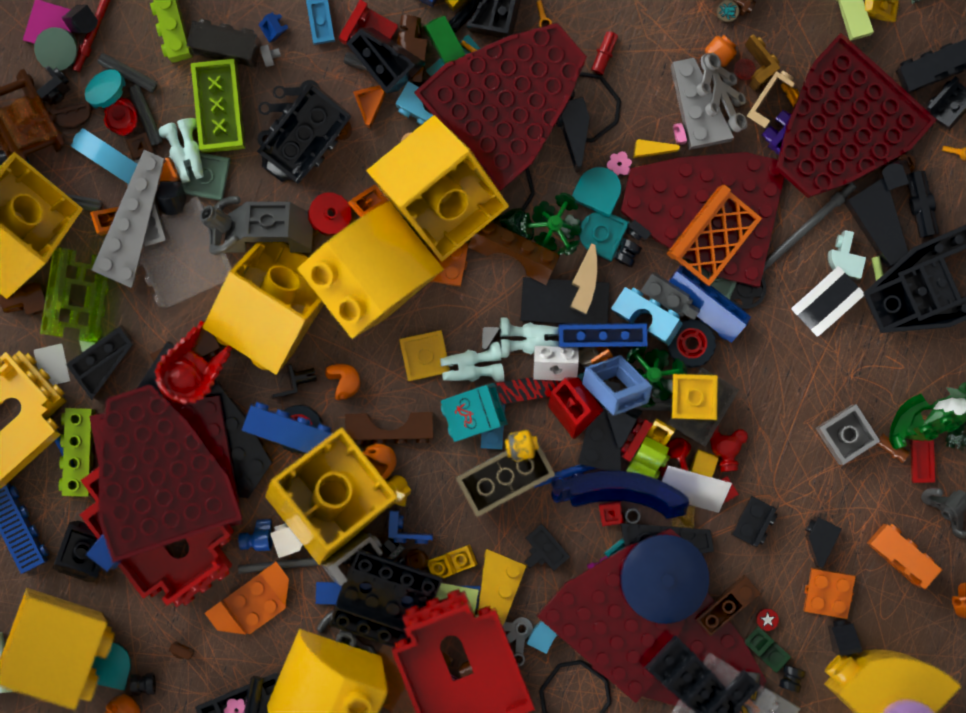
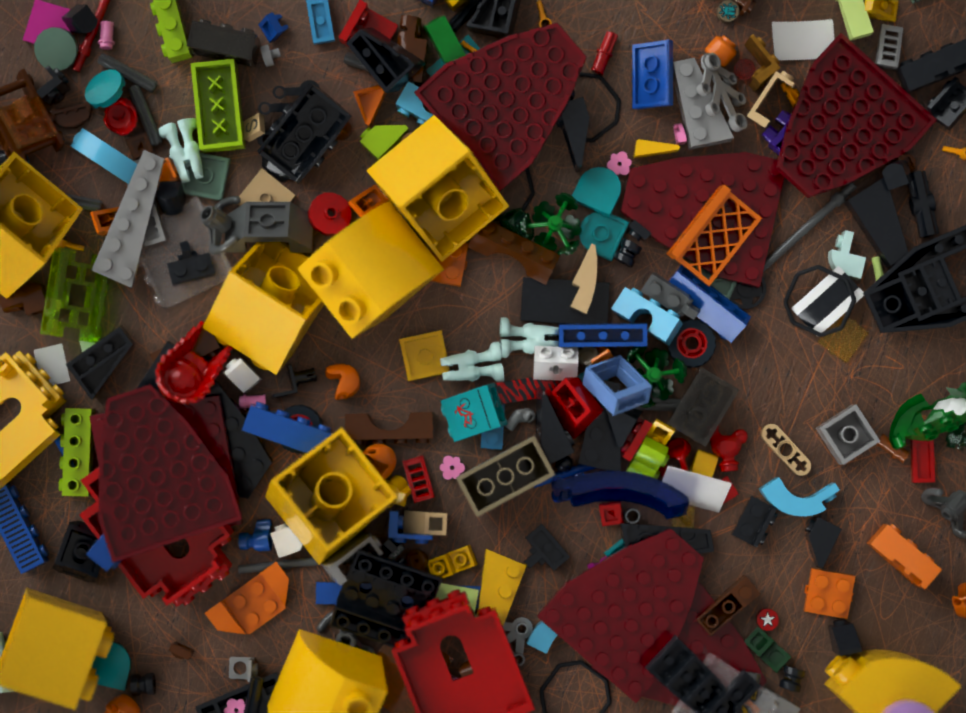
(63, 244): none -> light orange hand
(106, 35): none -> bright pink pin
(190, 266): none -> black hinge
(242, 374): none -> white slope
(245, 401): none -> bright pink pin
(251, 668): none -> light grey bracket
(254, 127): none -> tan tile
(265, 189): none -> tan plate
(382, 138): none -> lime slope
(418, 498): none -> red slope
(425, 522): none -> tan slope
(449, 461): none -> bright pink plant
(488, 335): light grey slope -> none
(519, 416): none -> light grey arm
(521, 445): yellow head -> none
(552, 438): none -> black slope
(652, 74): none -> blue tile
(664, 578): dark blue dish -> none
(694, 396): yellow tile -> none
(779, 497): none -> medium azure arch
(792, 465): none -> tan beam
(801, 39): none -> white sticker
(808, 328): none -> black piece
(843, 342): none -> clear yellow piece
(885, 63): none -> light grey slope

